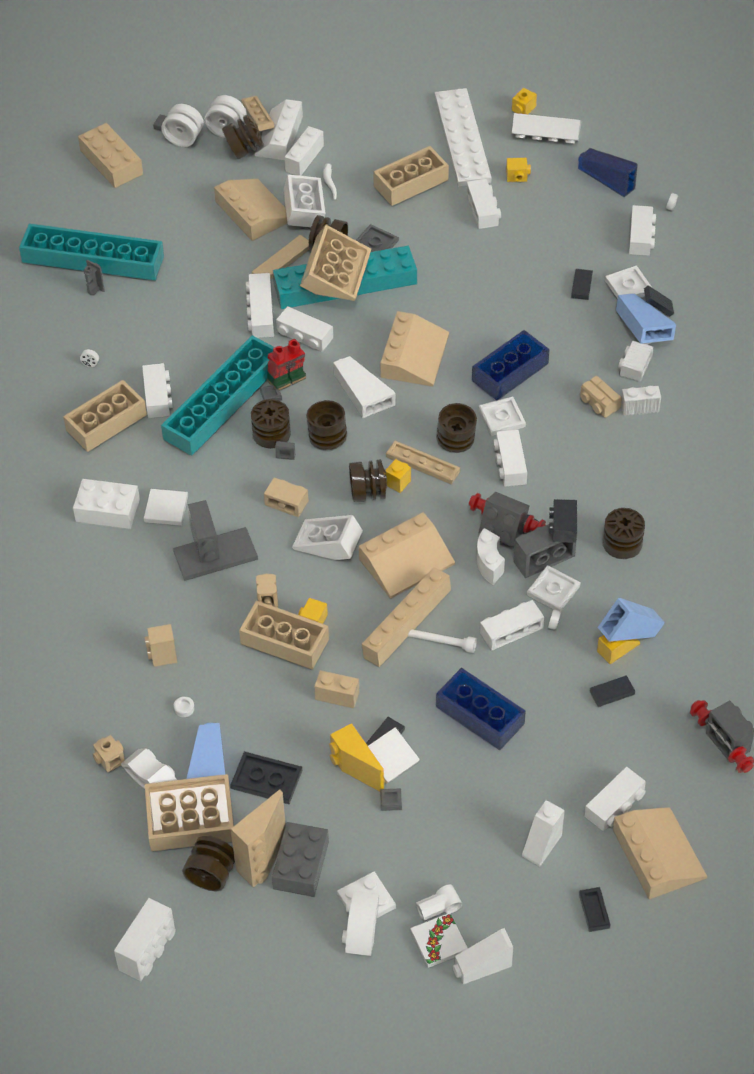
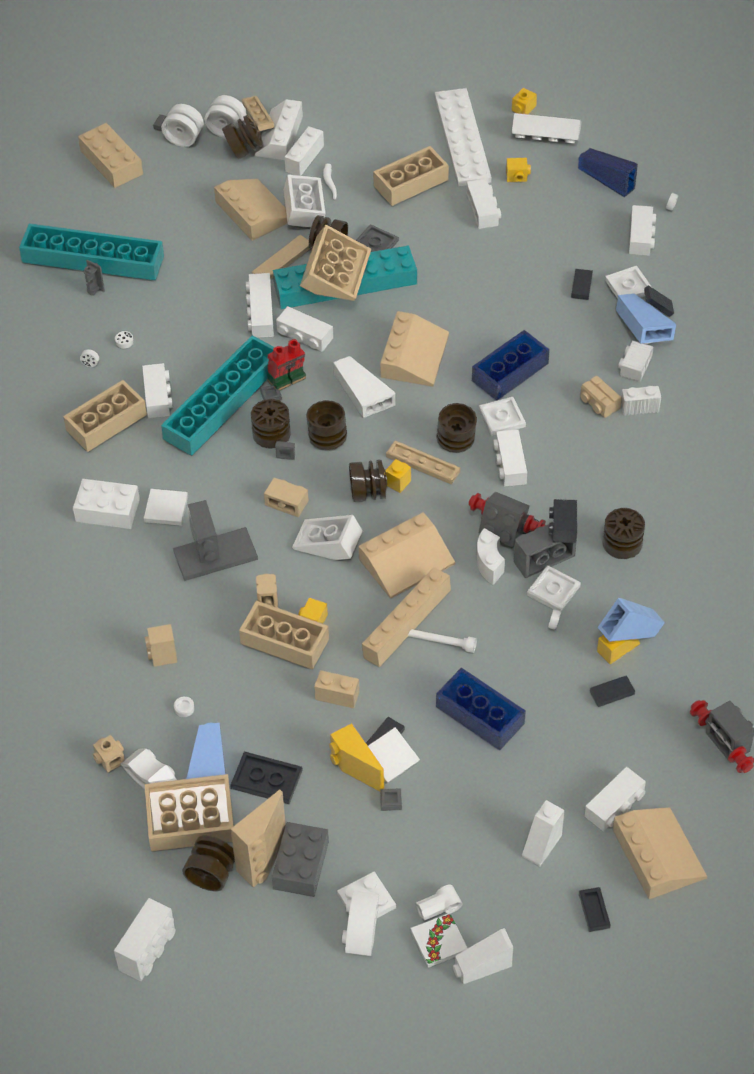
(124, 339): none -> white tile
(511, 624): white brick -> none

